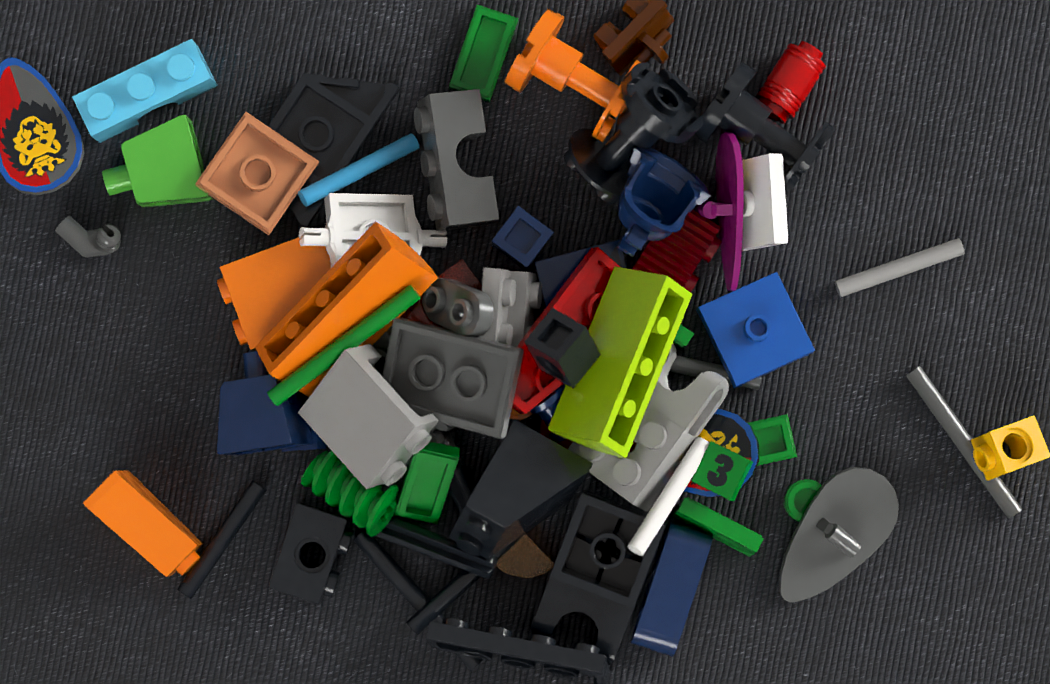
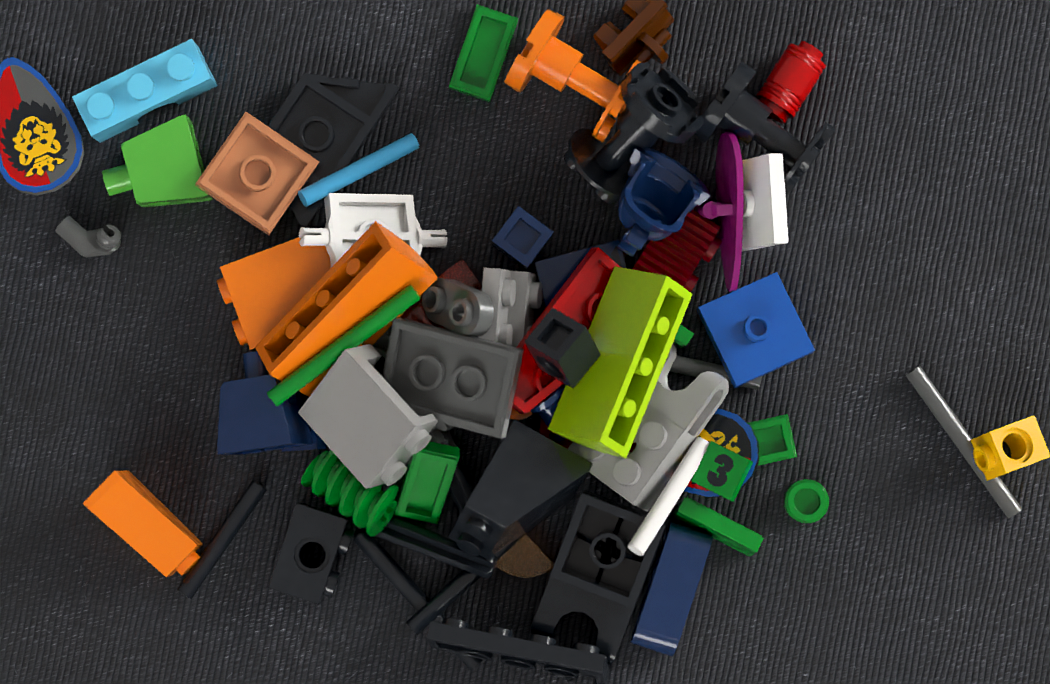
(455, 197): dark grey arch -> none
(838, 532): dark grey shield -> none
(899, 267): light grey bar -> none

